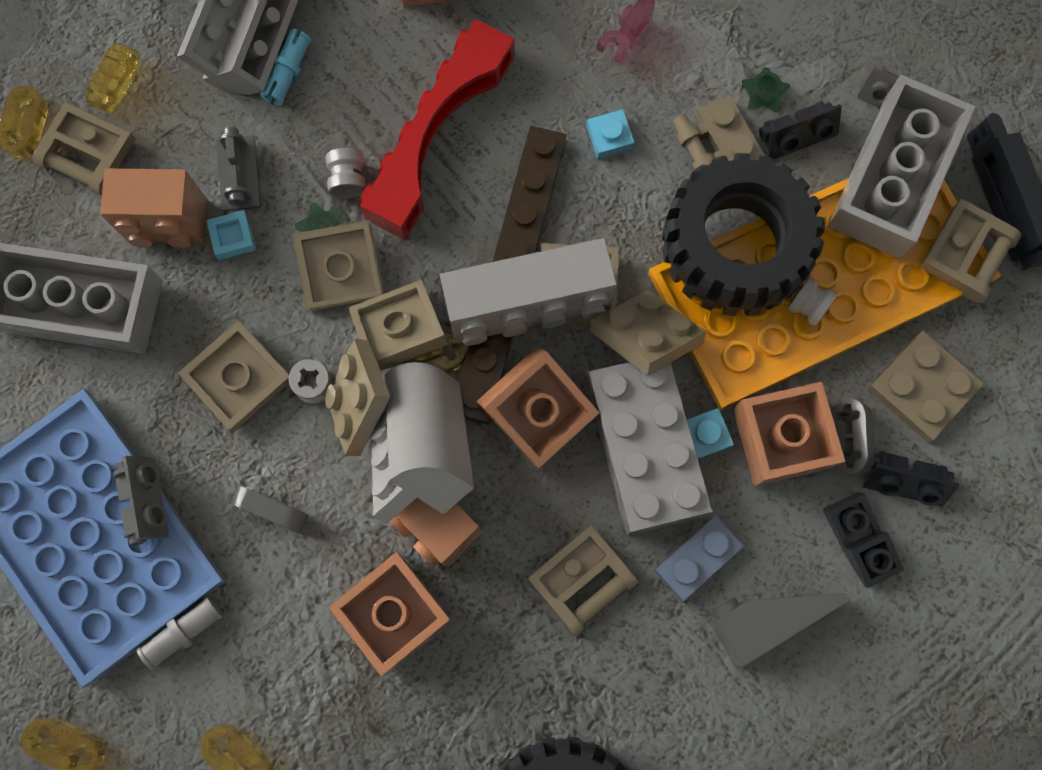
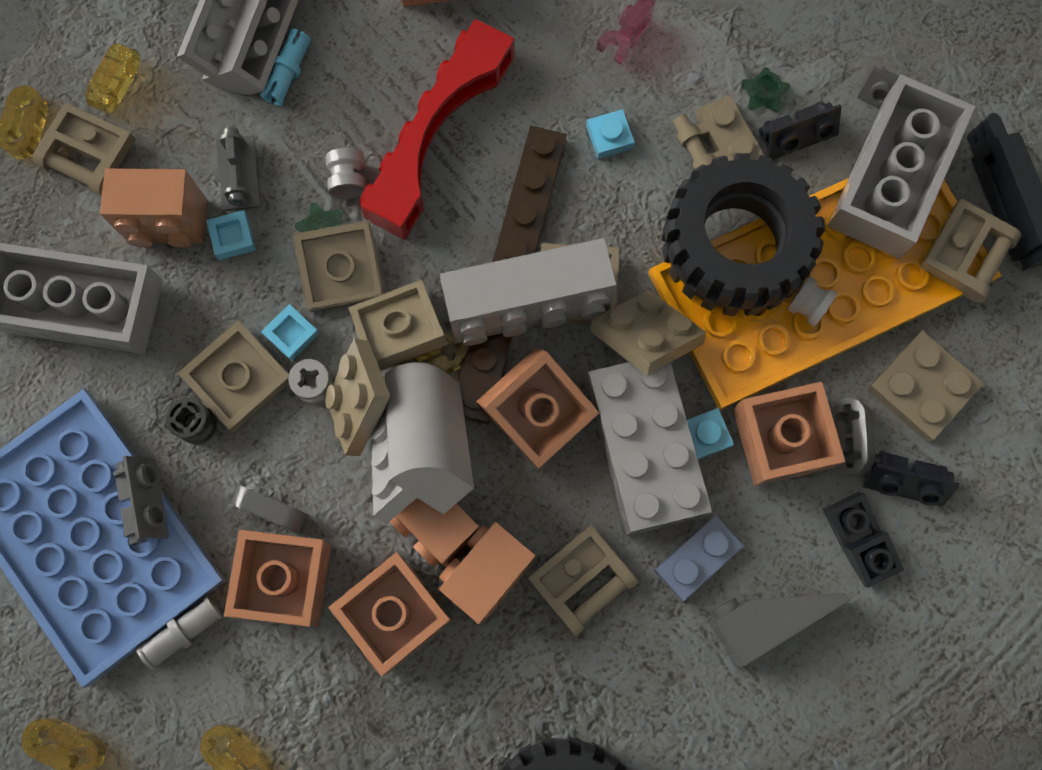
(197, 427): none -> pearl dark grey wheel
(278, 578): none -> nougat brick
(290, 332): none -> medium azure plate
(486, 572): none -> nougat brick

